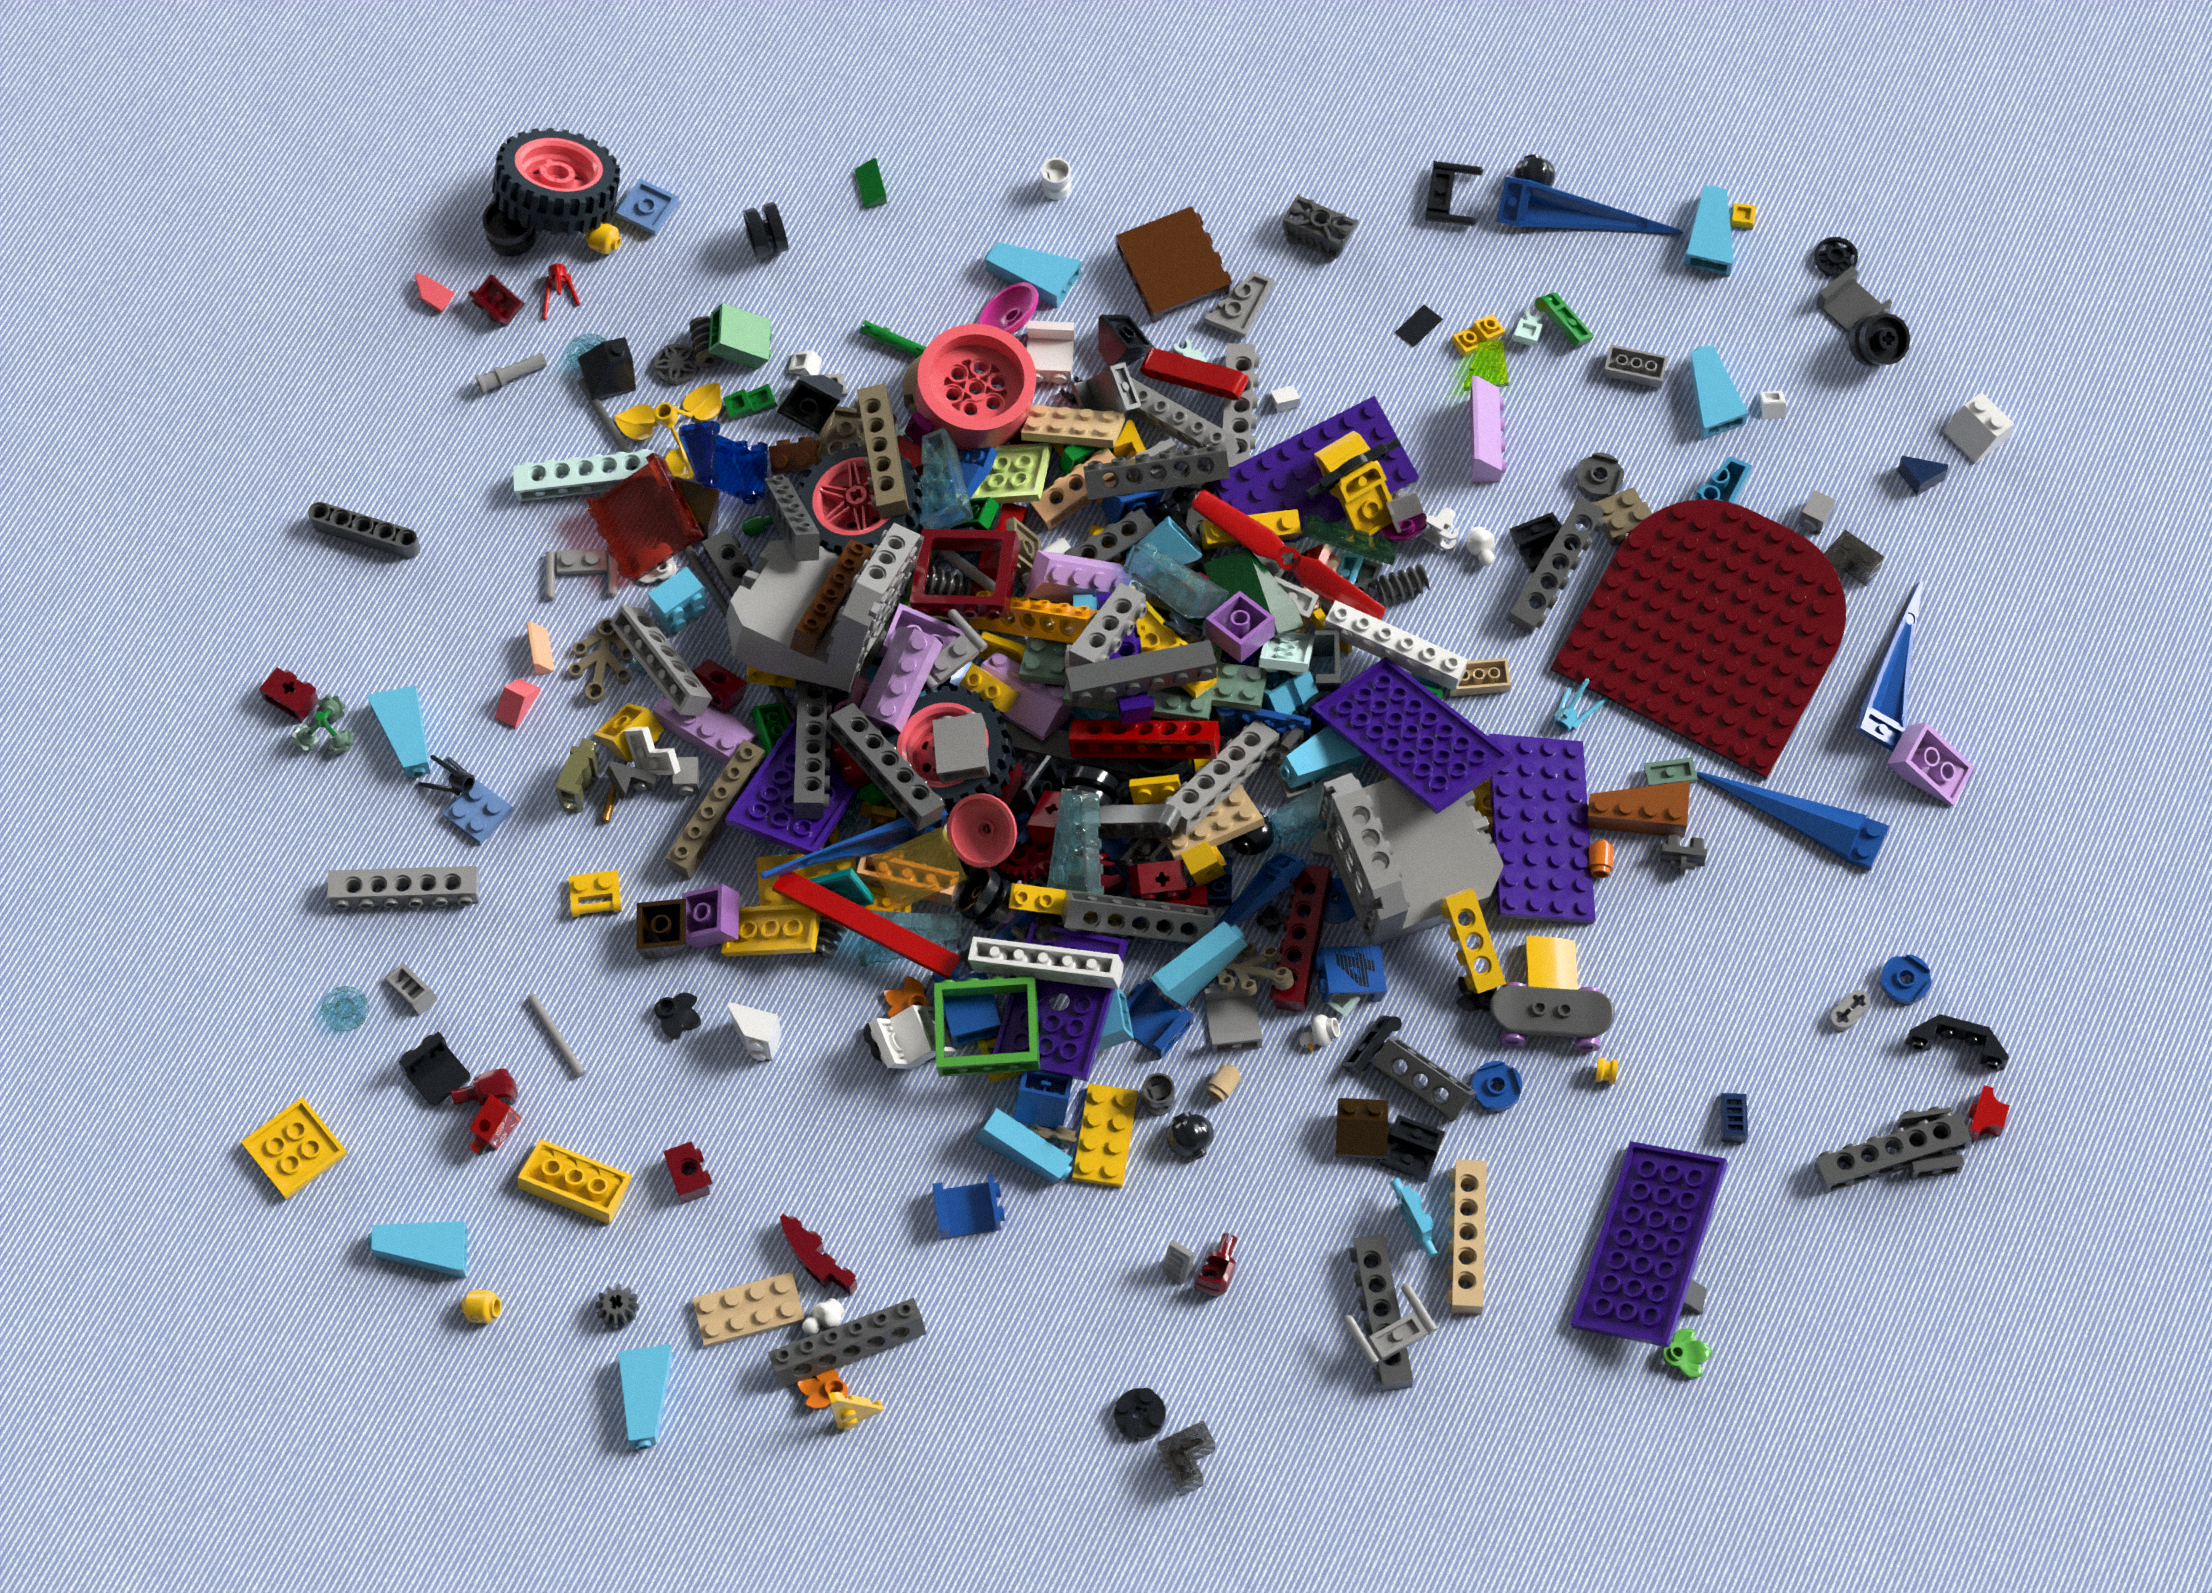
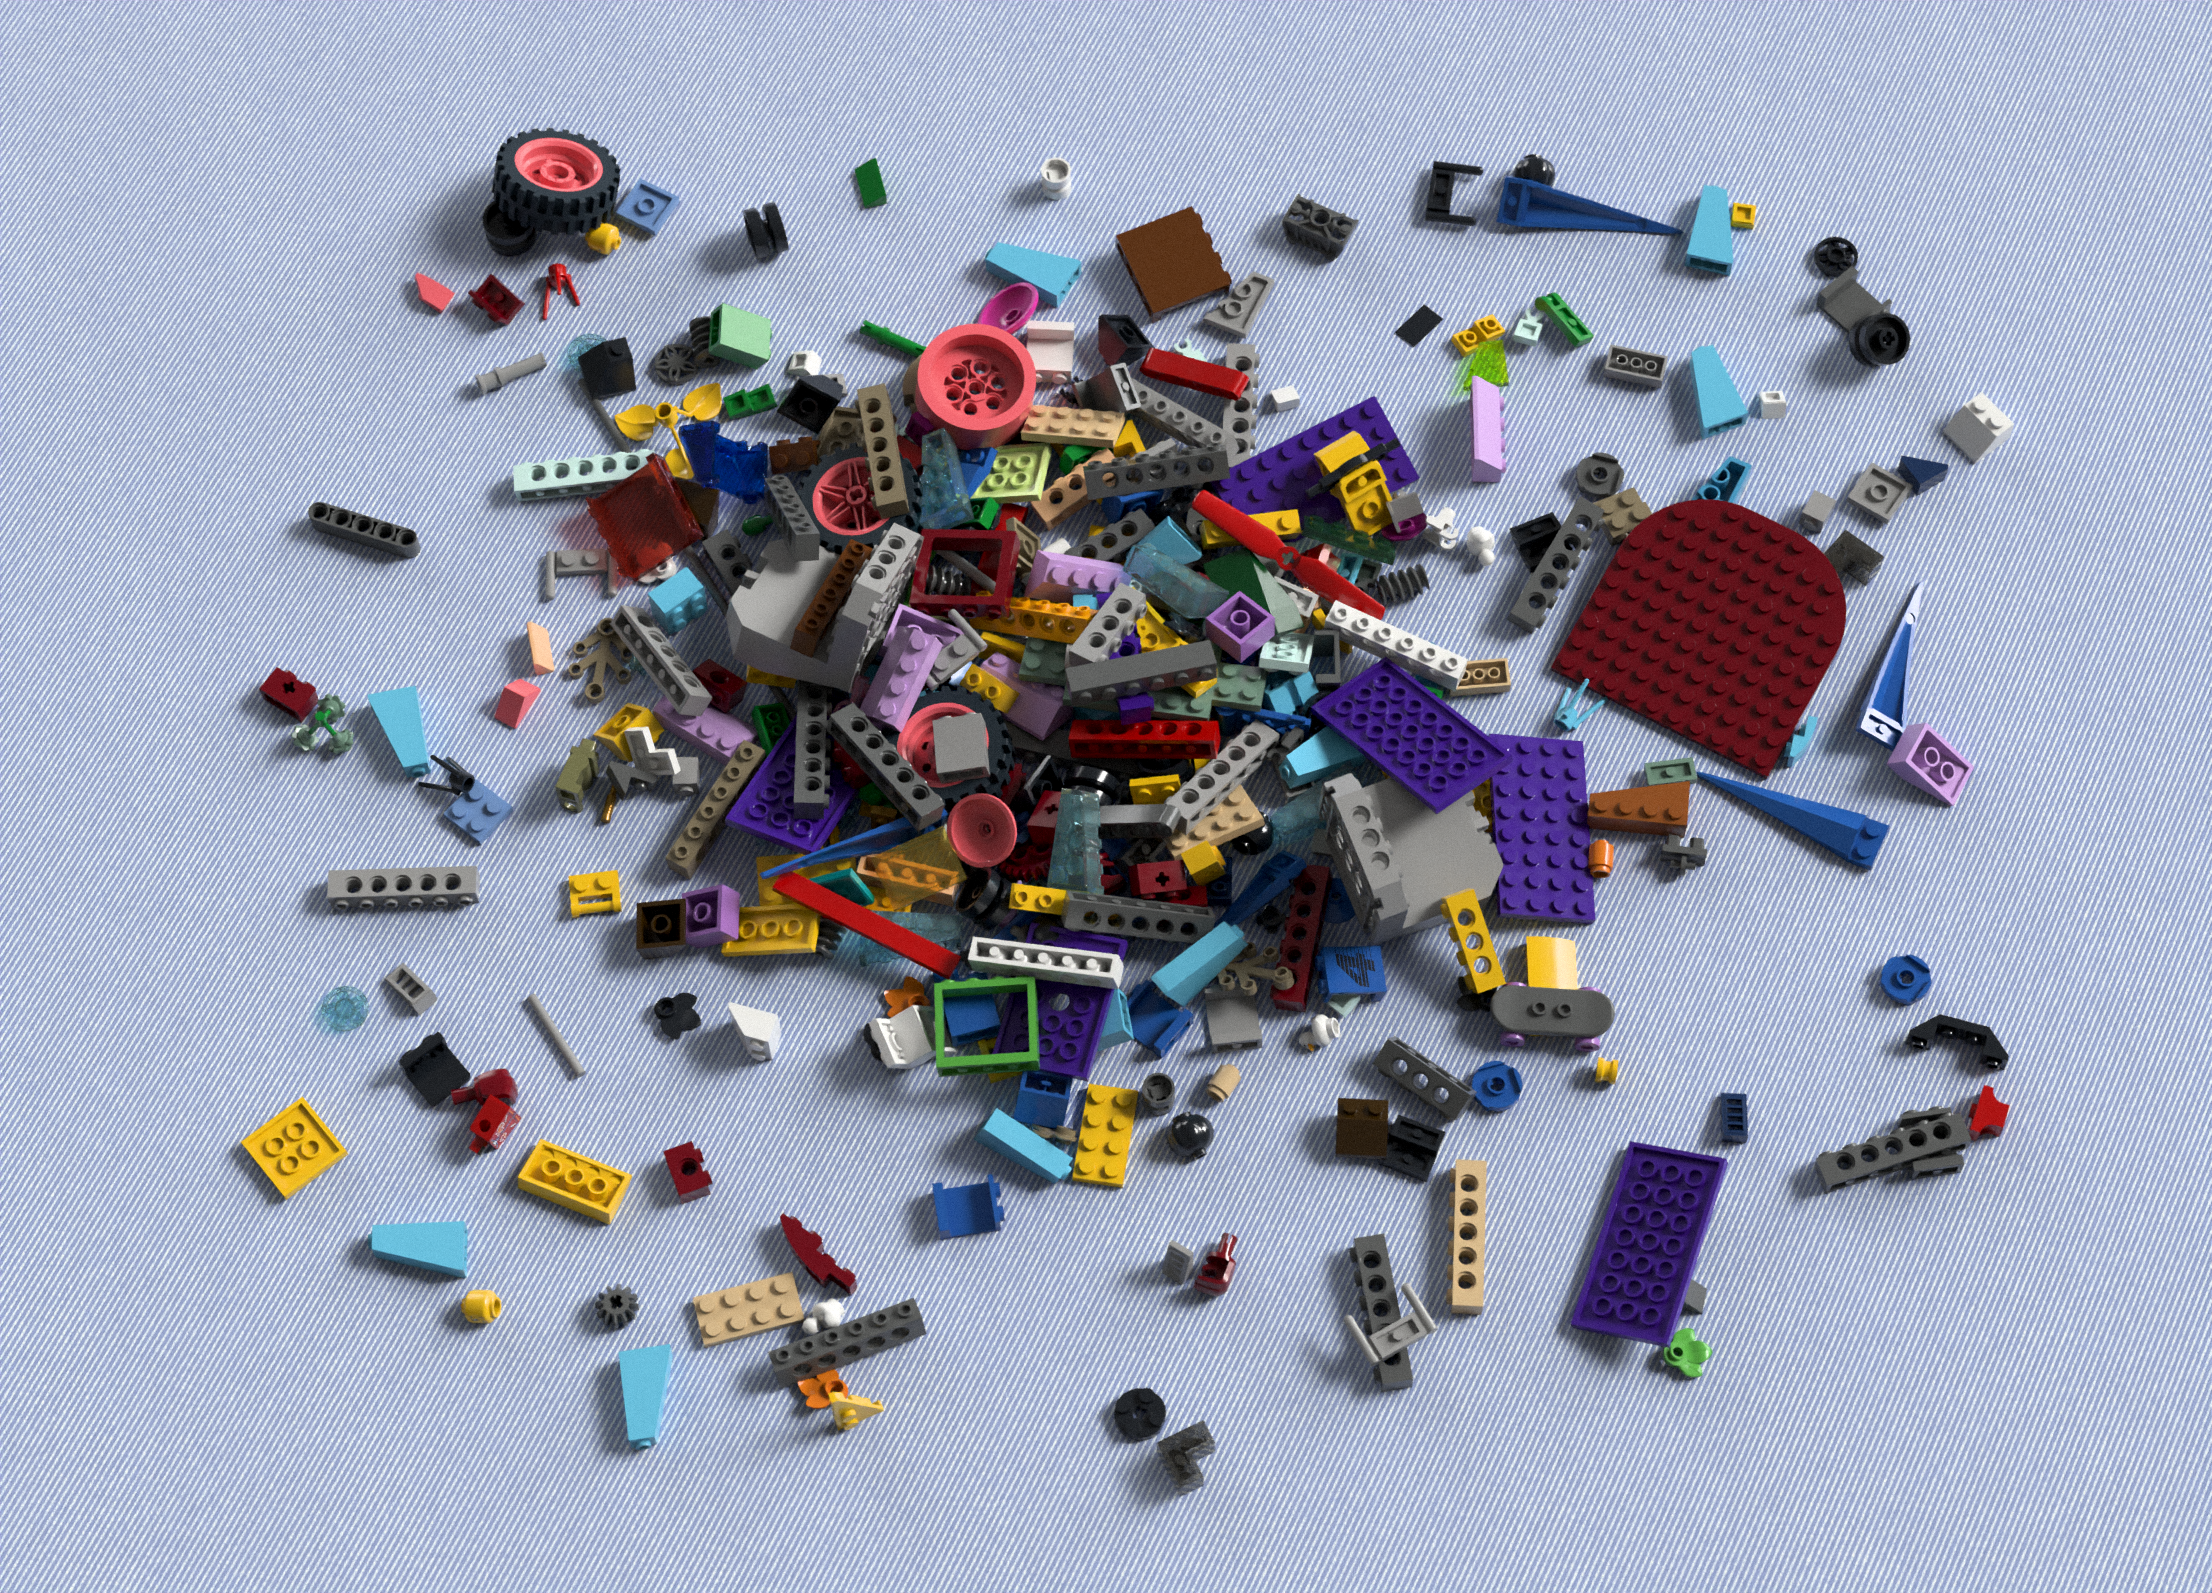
(1371, 1043): black plate -> none
(1418, 1222): medium azure plate -> none
(1800, 743): none -> medium azure slope
(1853, 1014): light grey beam -> none
(1879, 493): none -> light grey plate

